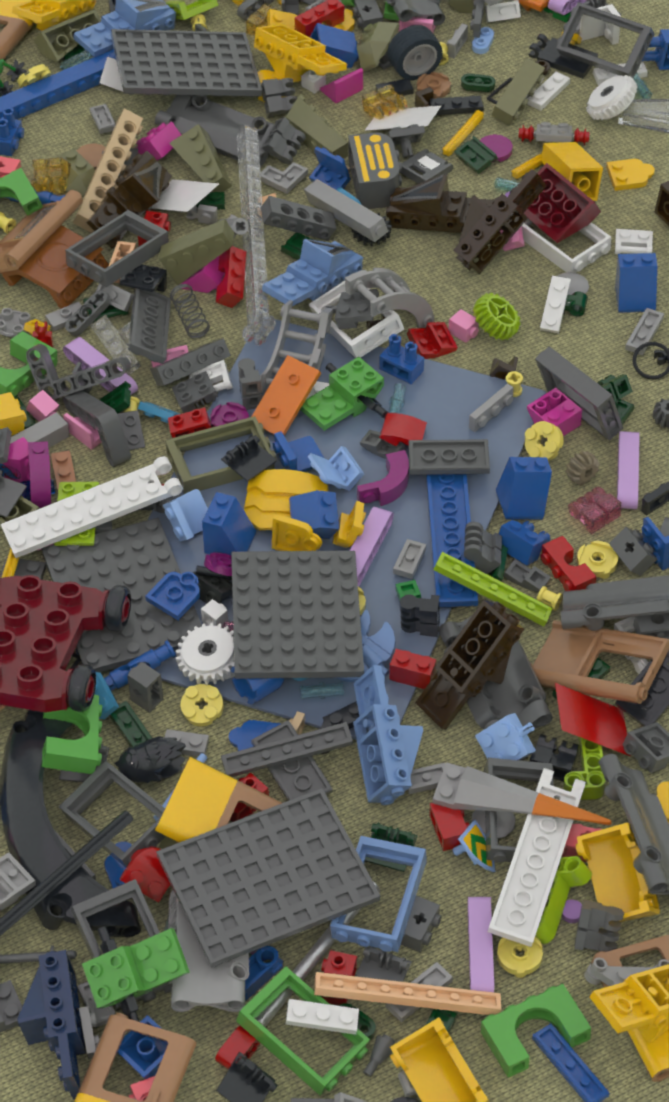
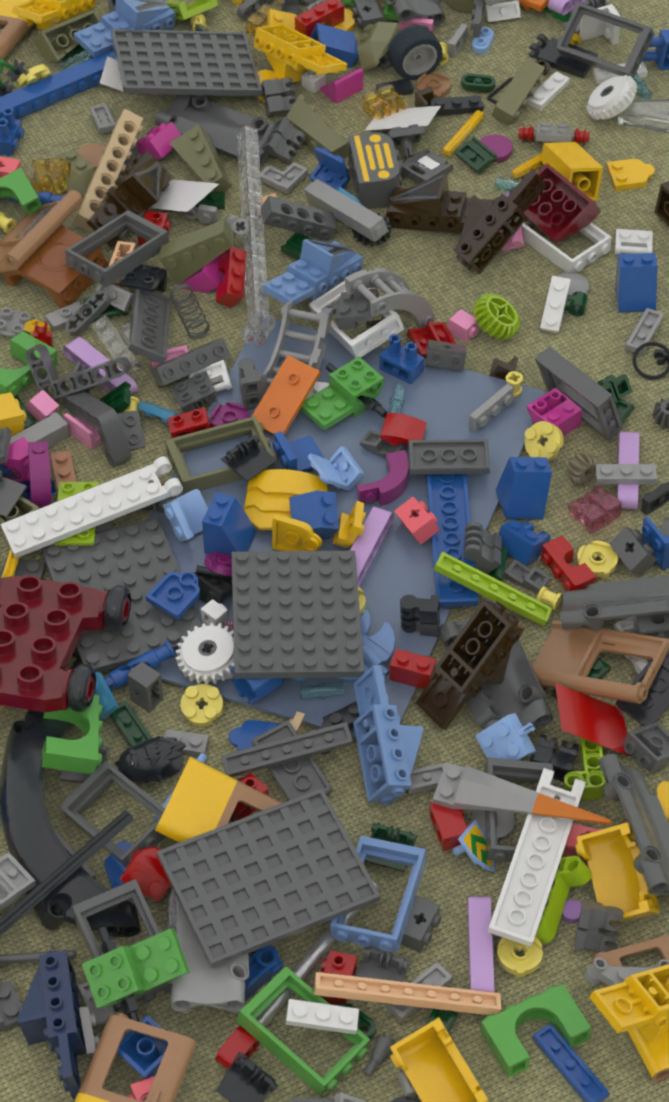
(407, 588): green plate -> none
(409, 559): light grey plate -> none
(417, 520): none -> coral brick
(445, 355): none -> dark grey brick
(626, 474): none -> light grey plate

